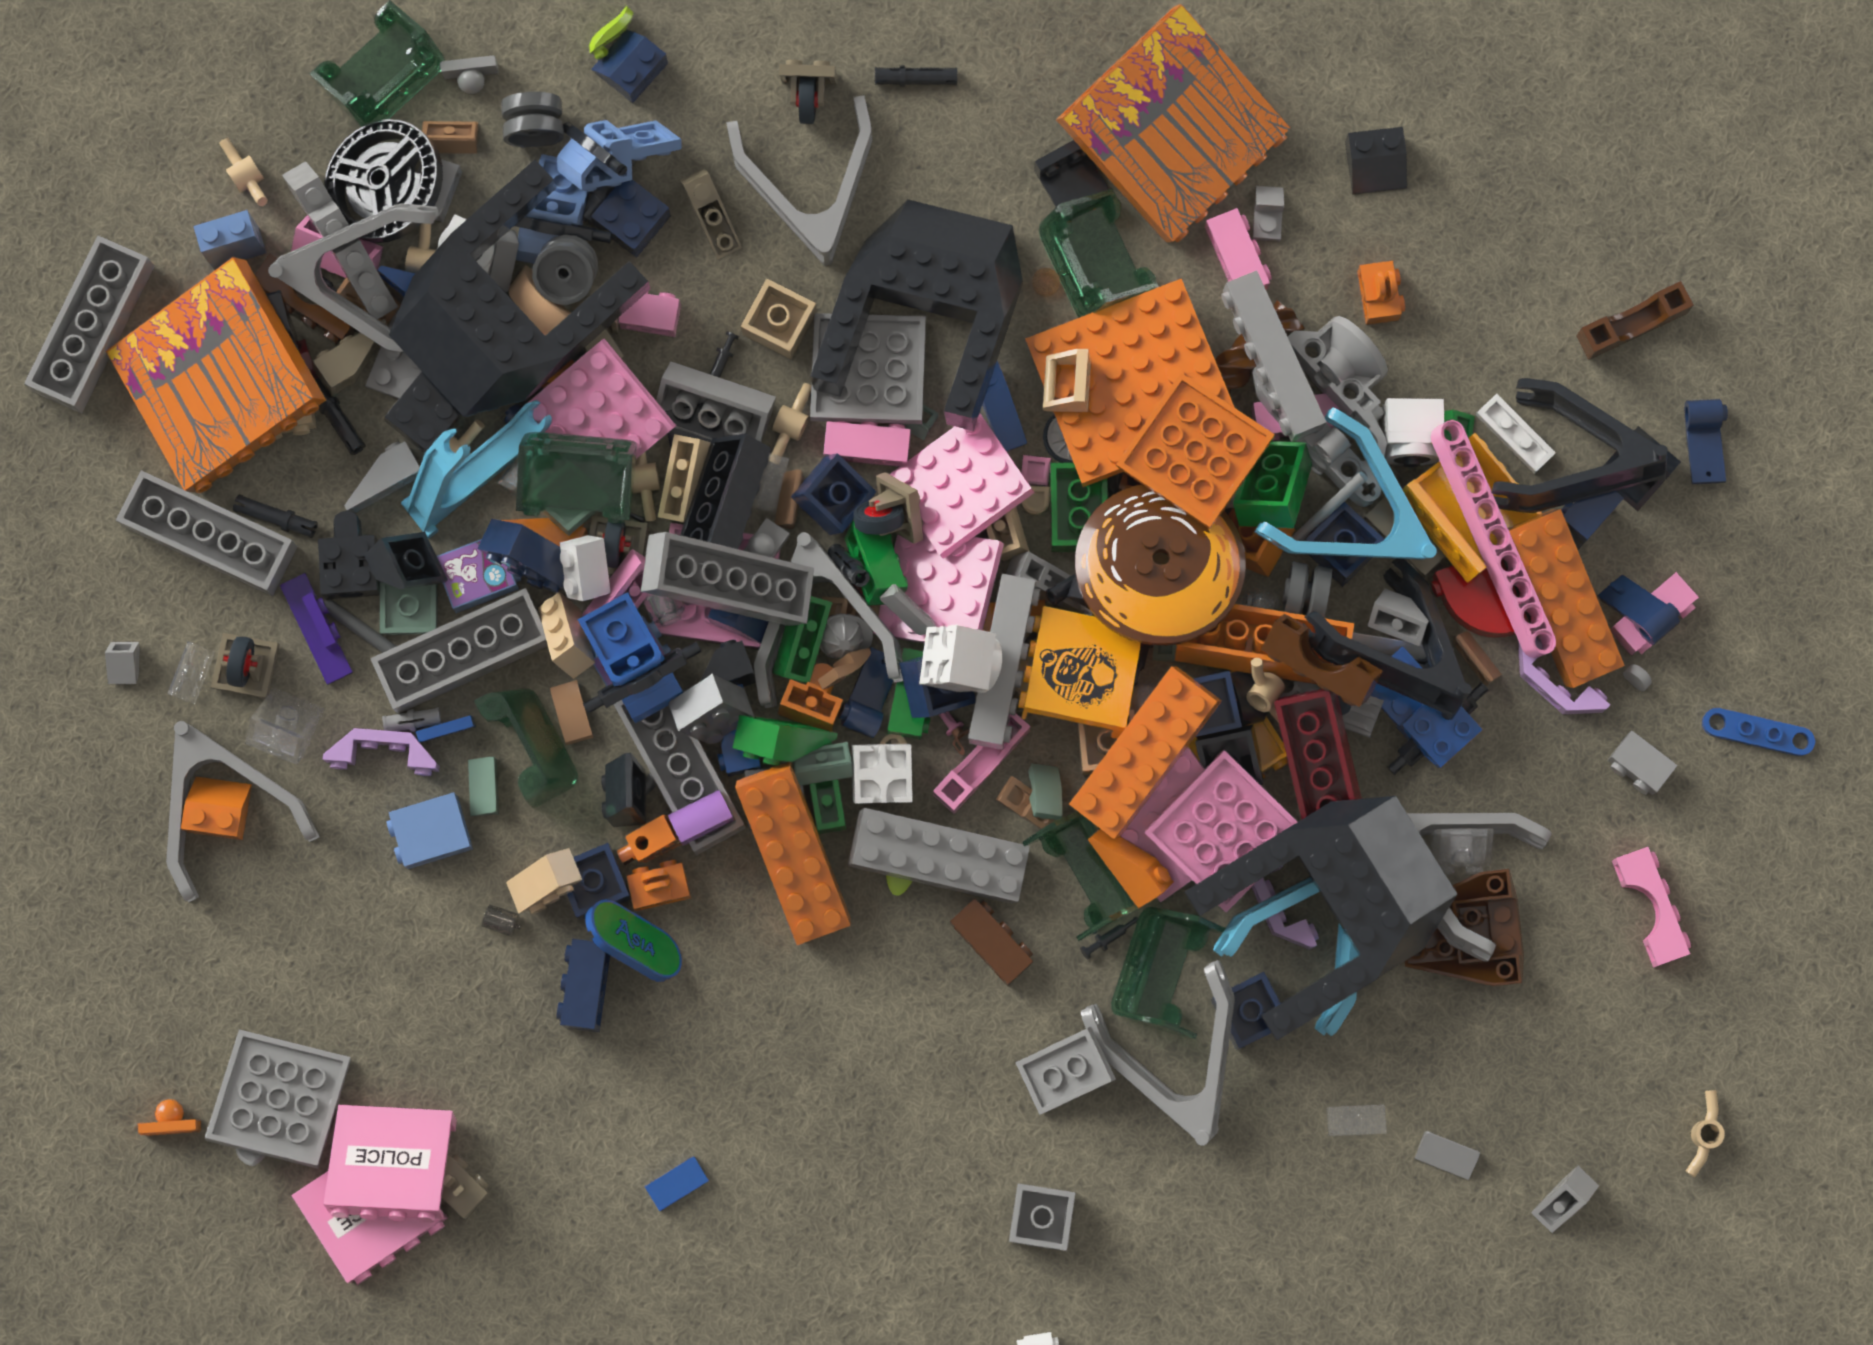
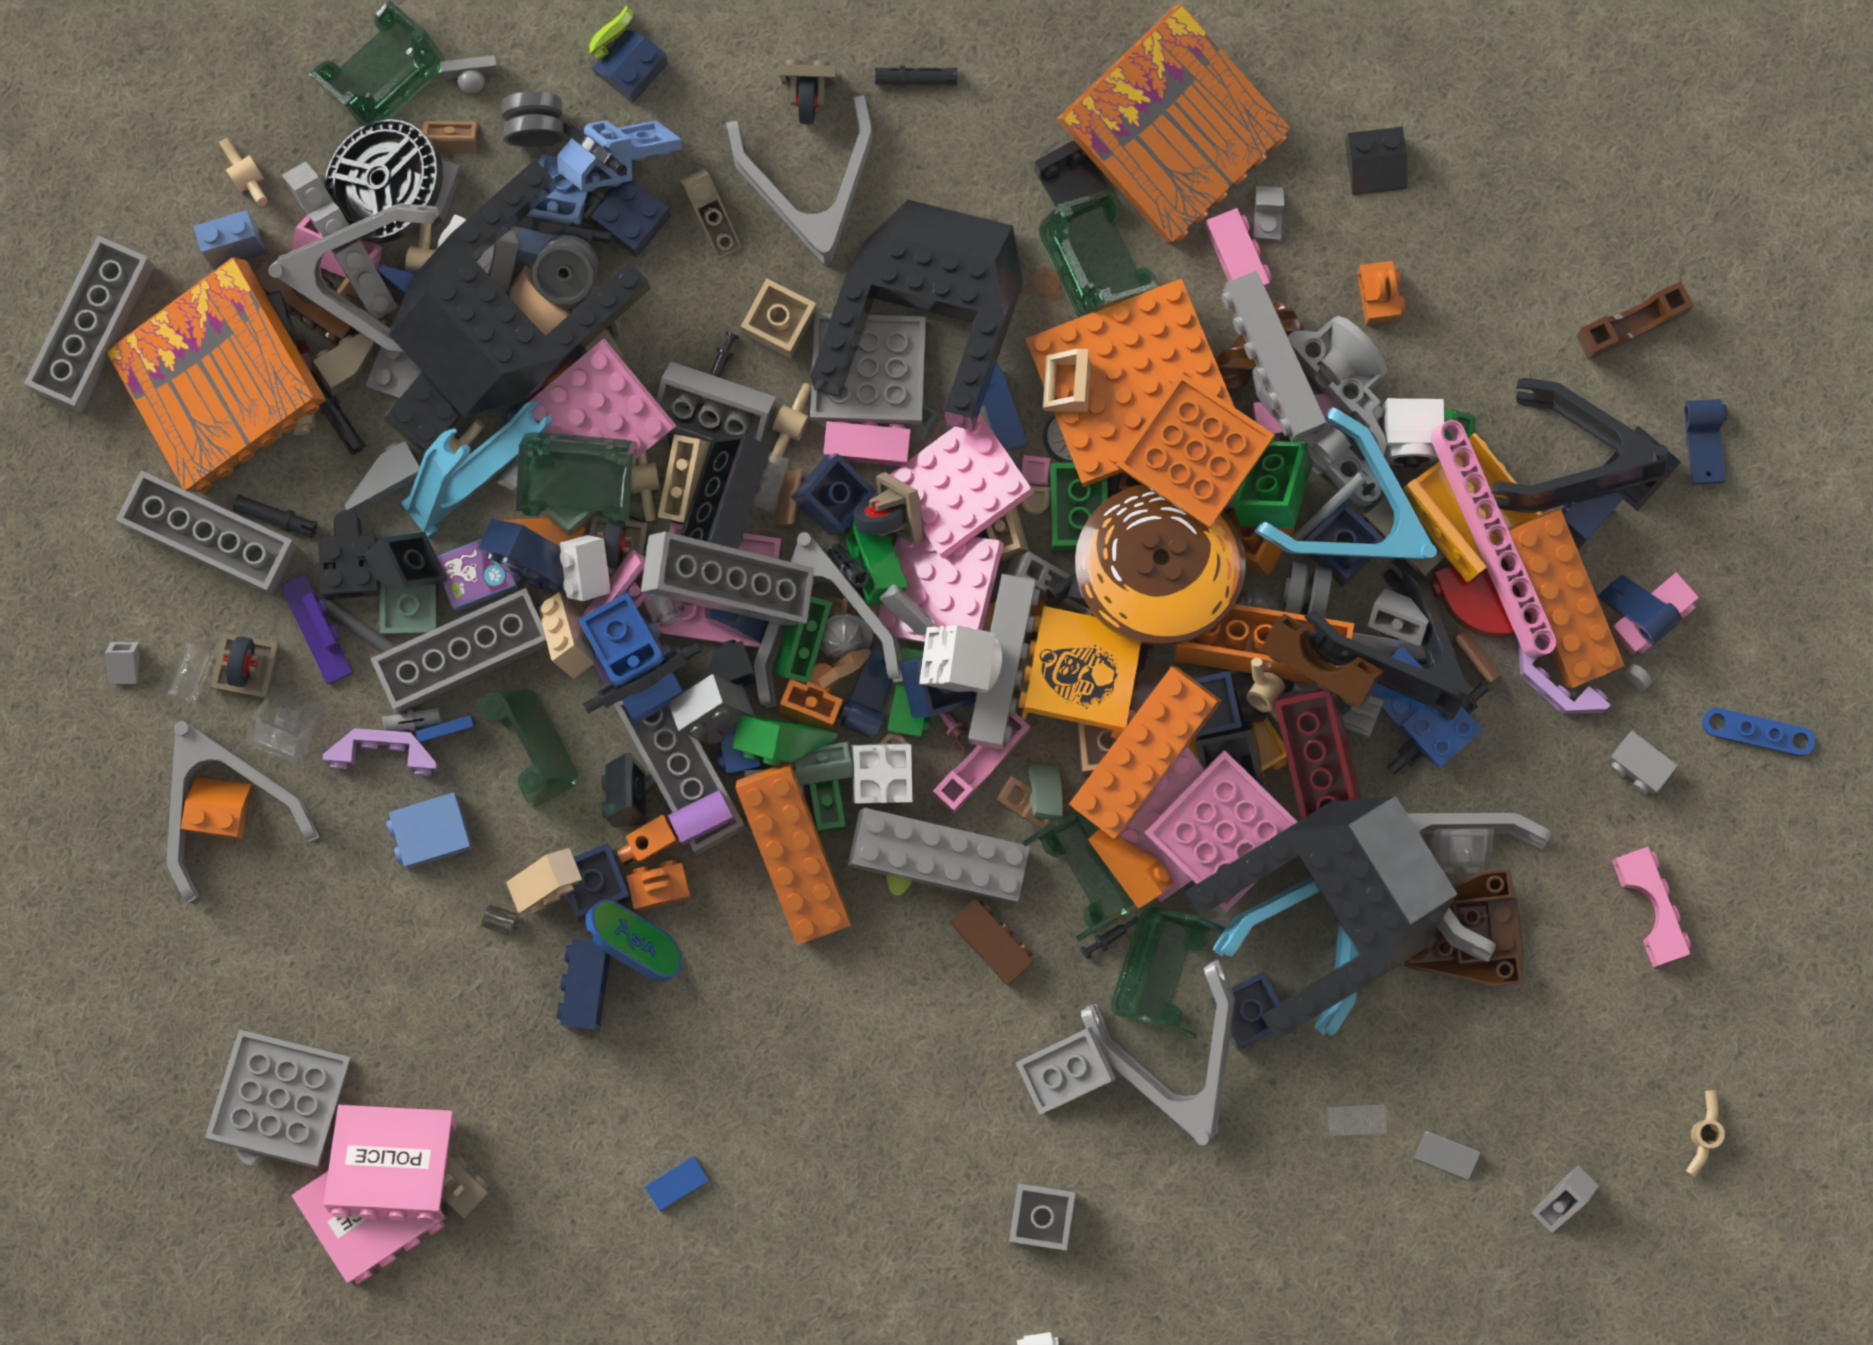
(169, 1117): orange tile -> none
(483, 786): sand green slope -> none
(571, 712): medium nougat slope -> none
(653, 315): bright pink brick -> none
(767, 539): light grey tile -> none
(1297, 933): lavender slope -> none
(1515, 433): white plate -> none

